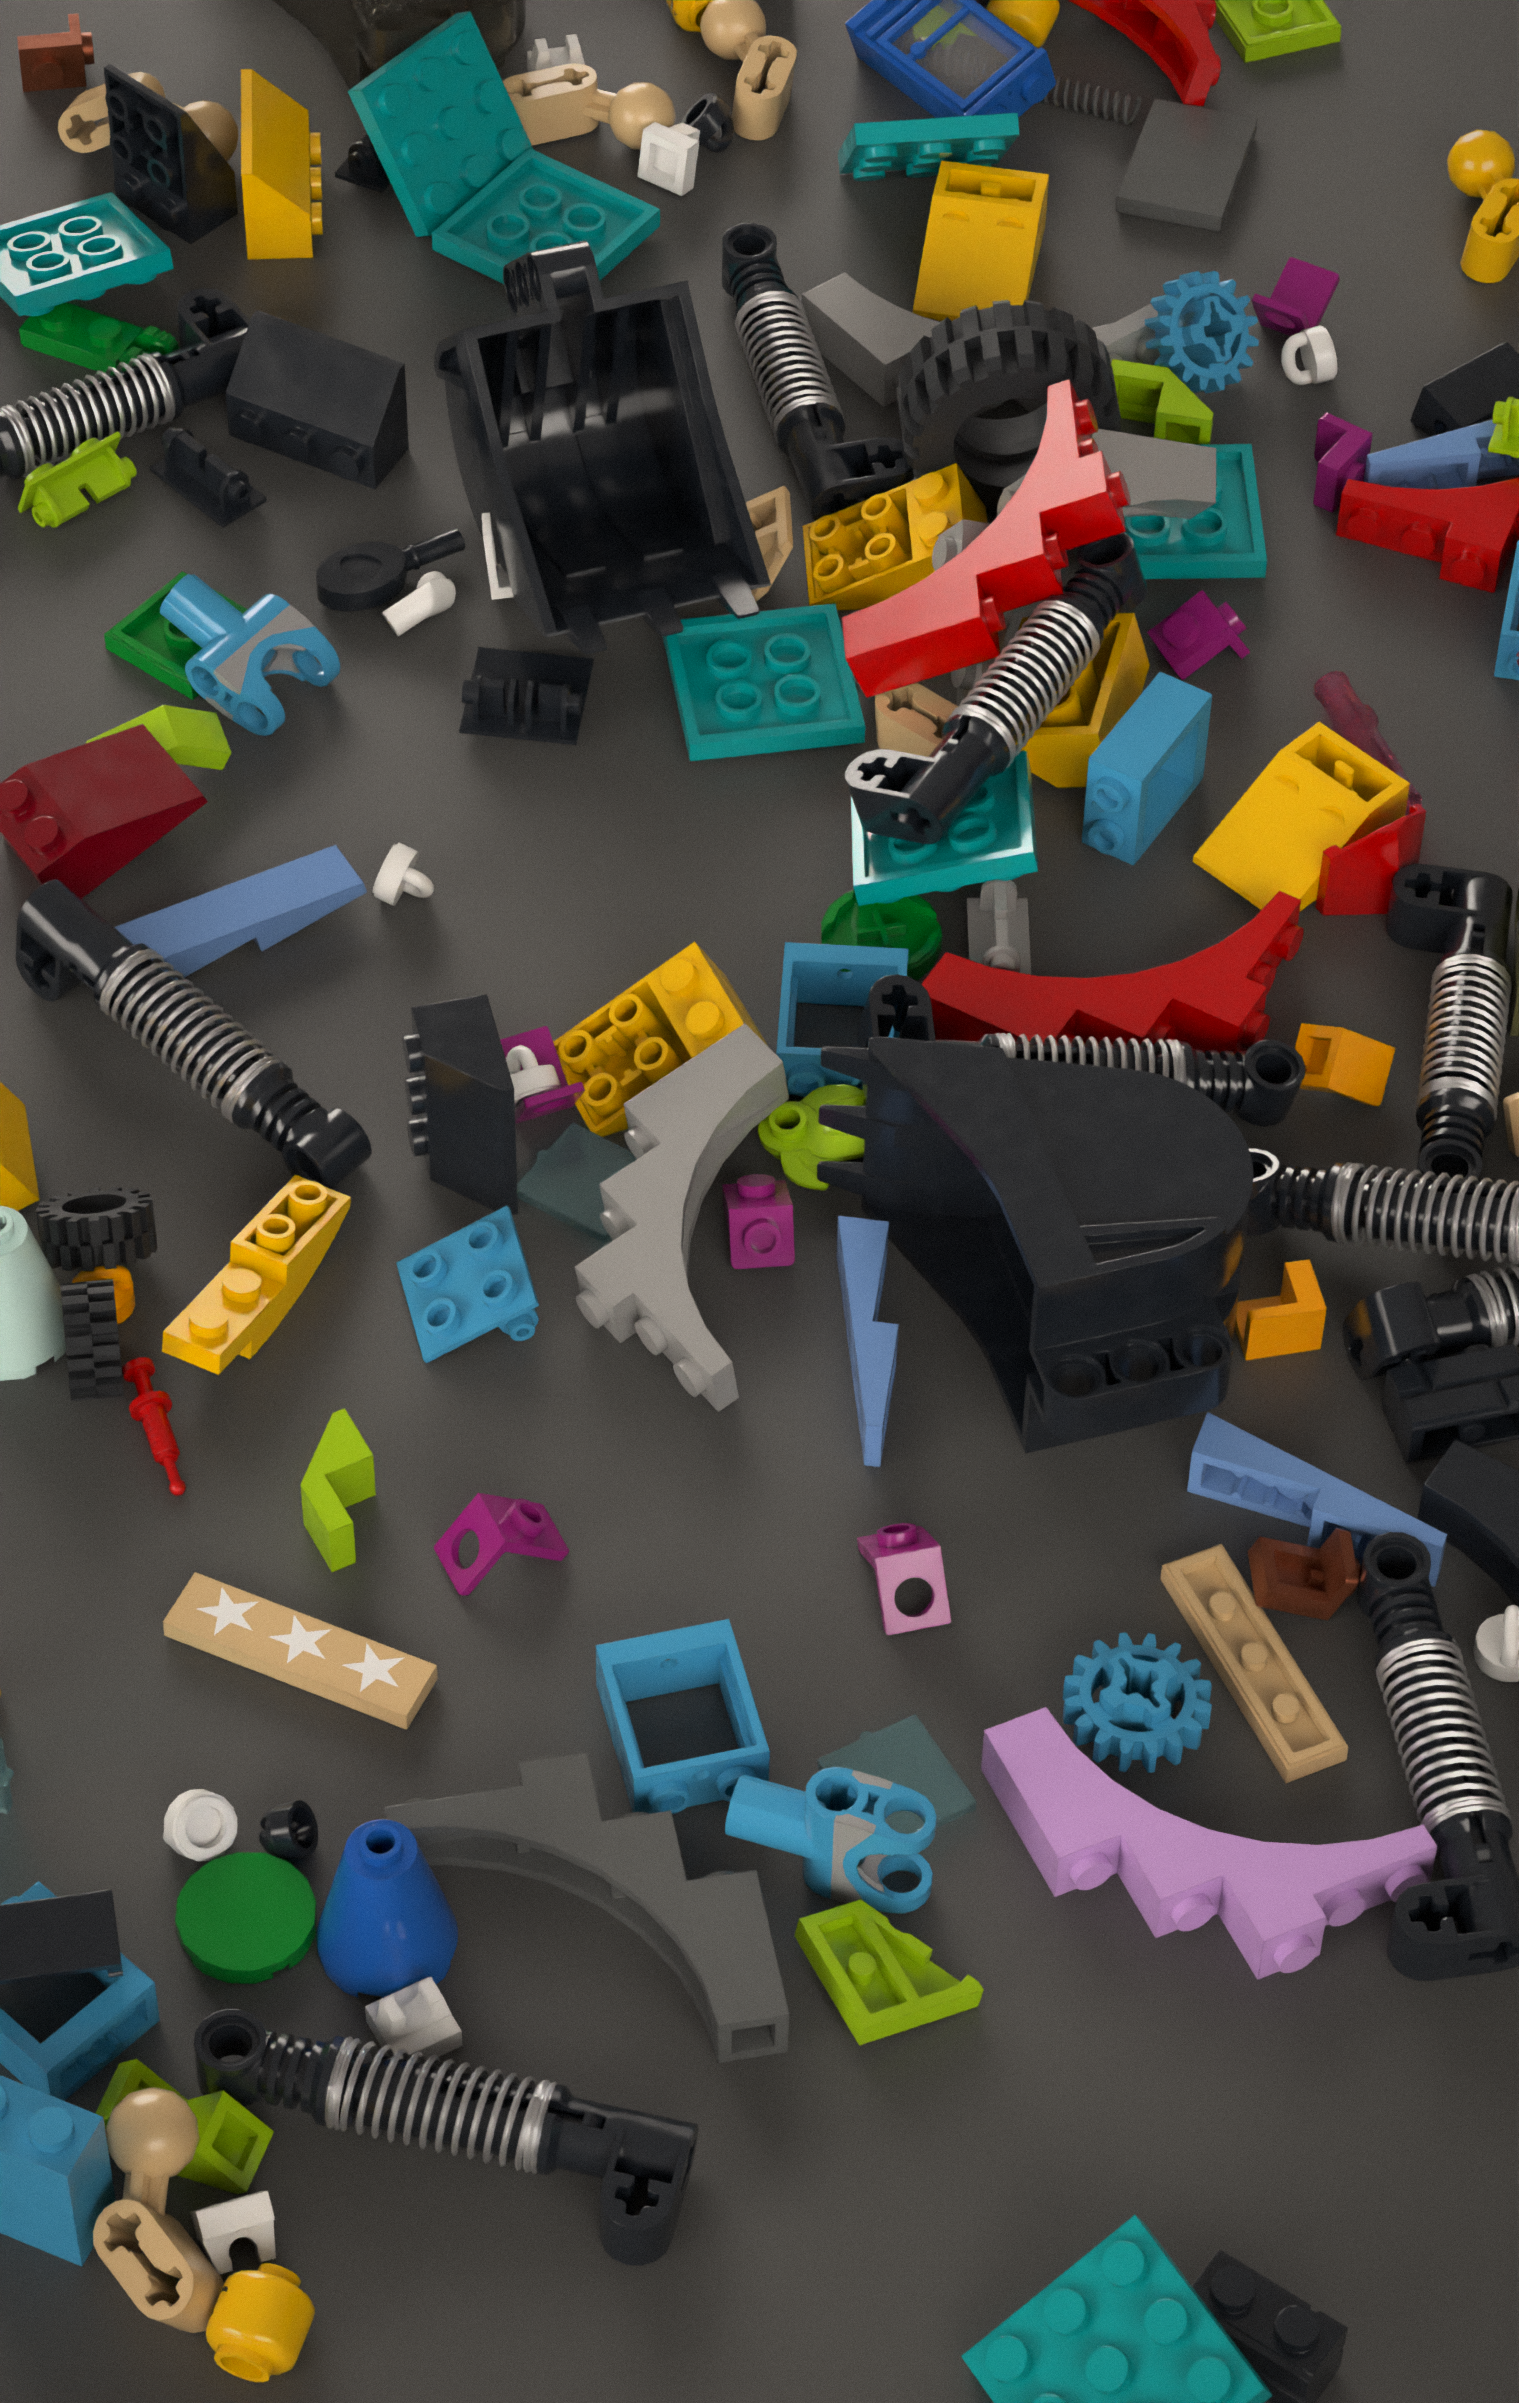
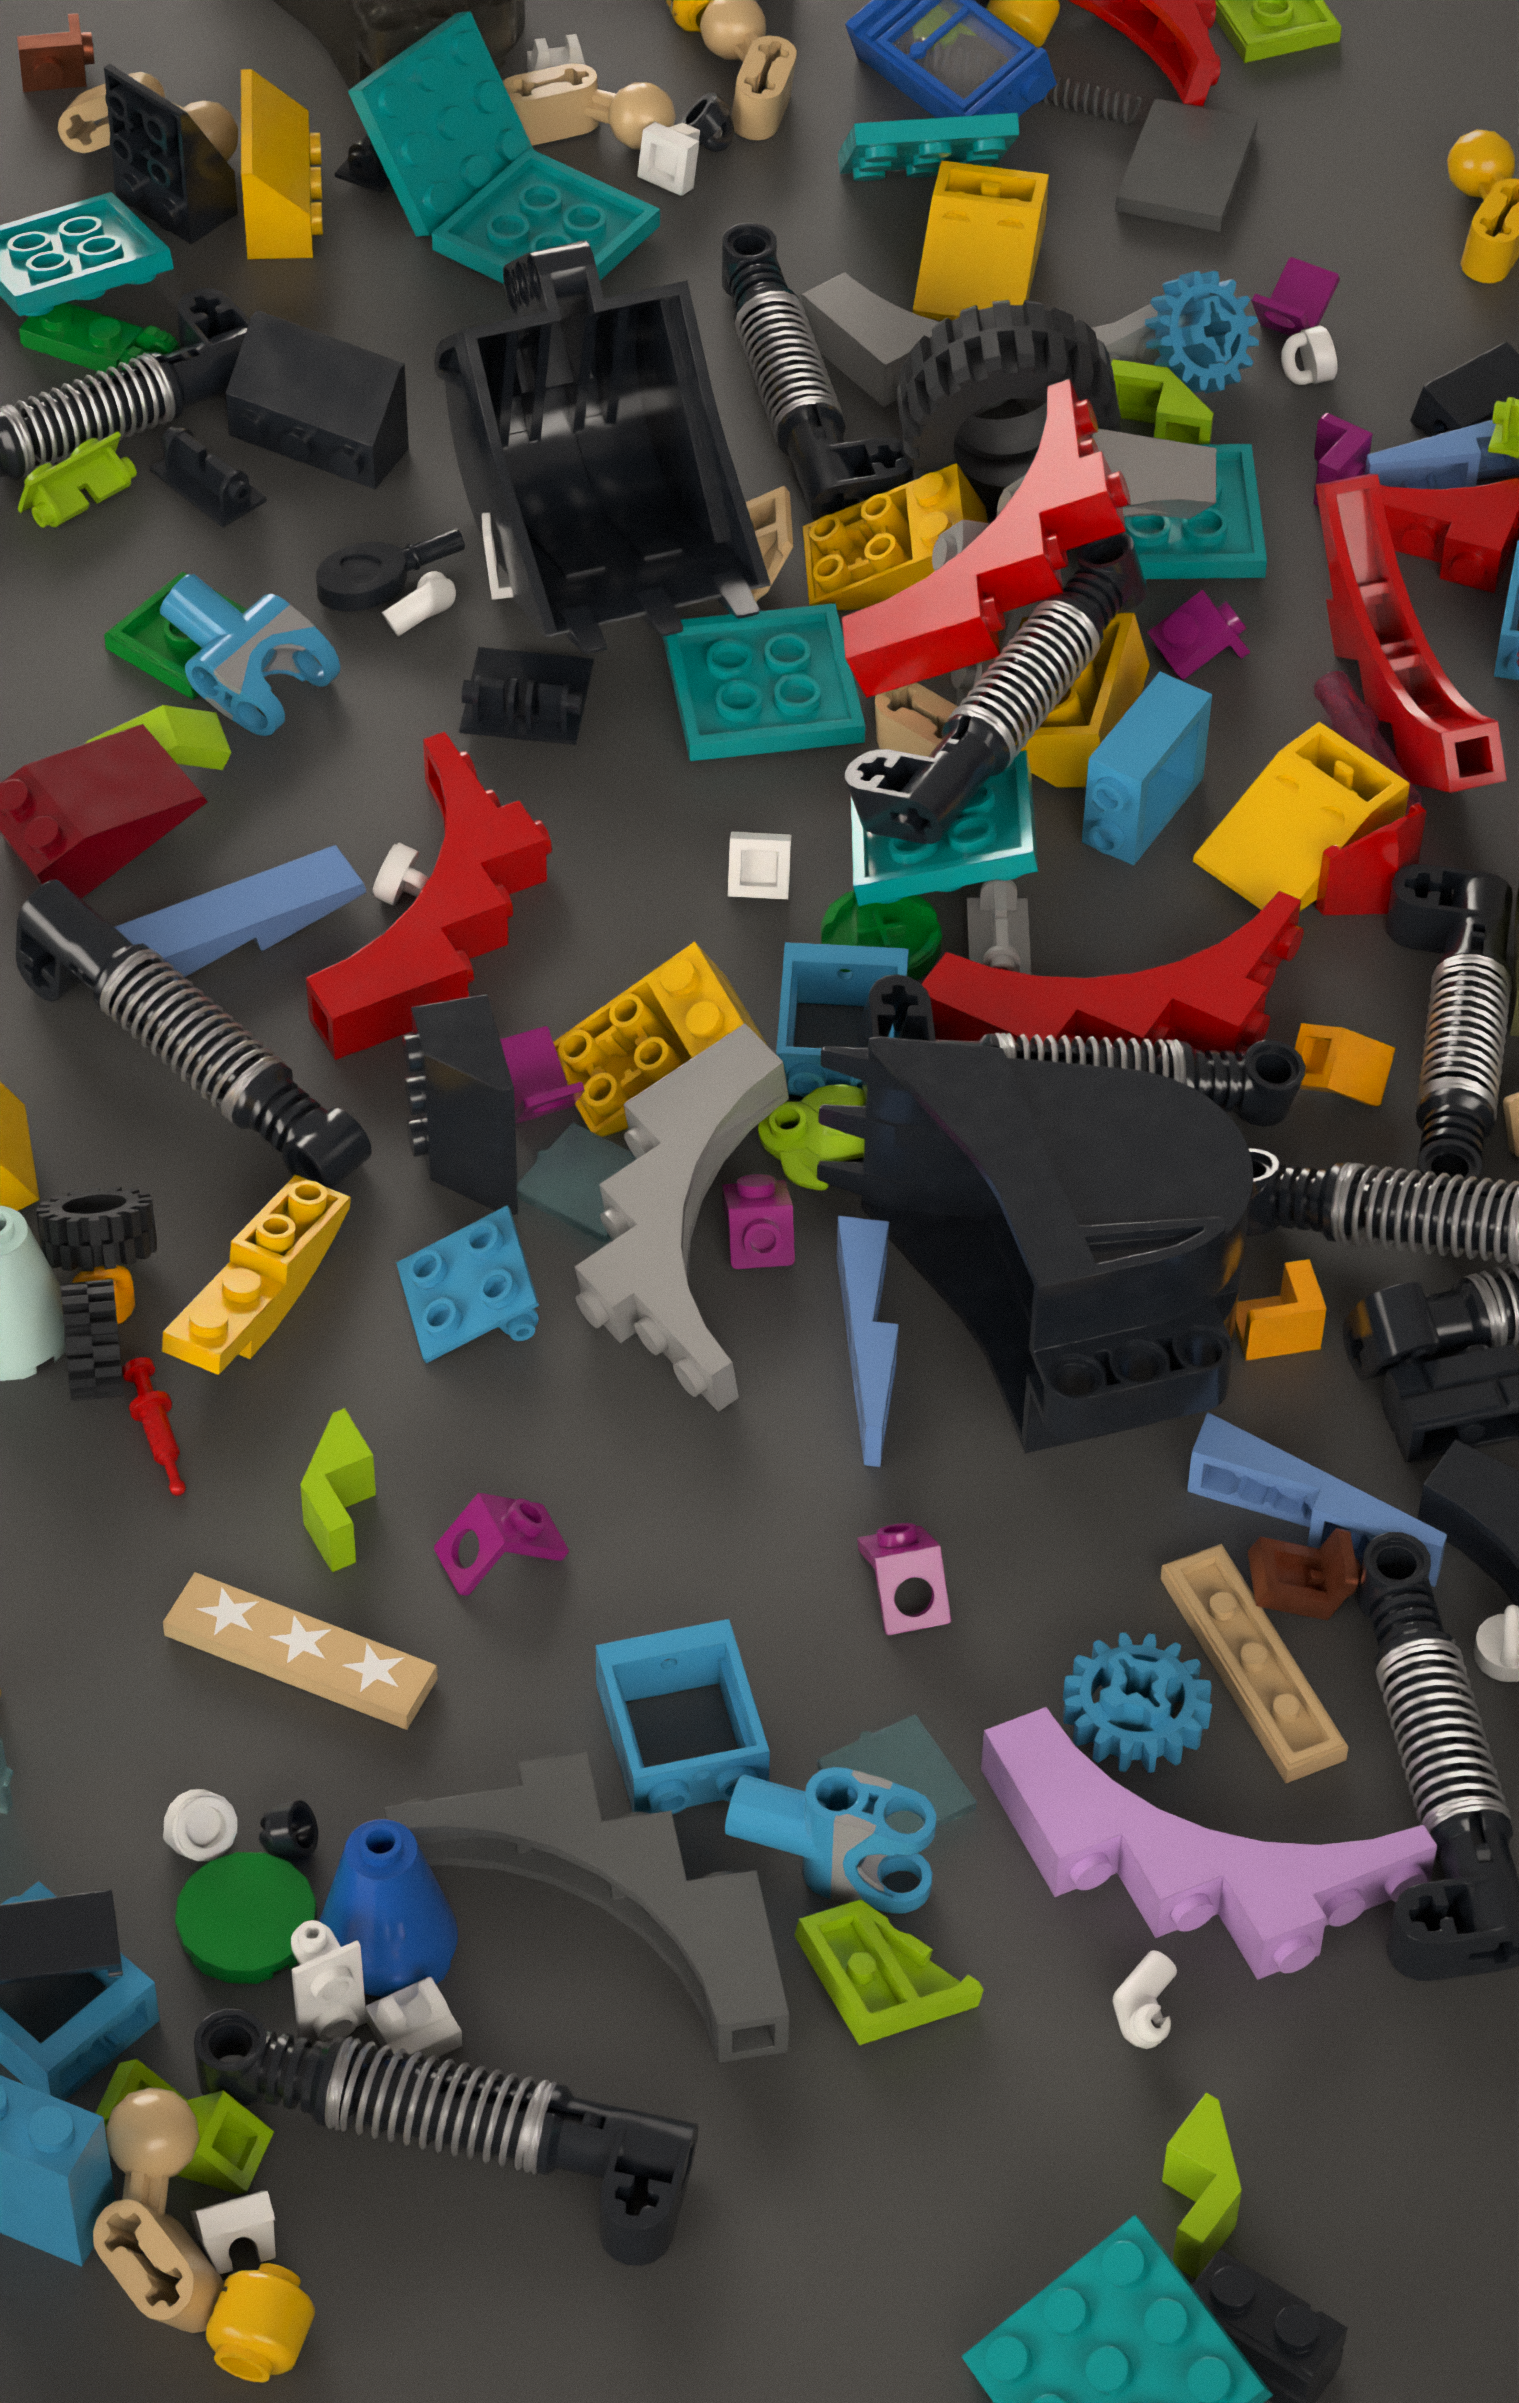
(326, 1983): none -> white hinge
(454, 918): none -> red arch
(533, 1078): white tile -> none
(759, 865): none -> white tile
(1137, 2002): none -> white arm
(1204, 2170): none -> lime slope
(1372, 620): none -> red arch

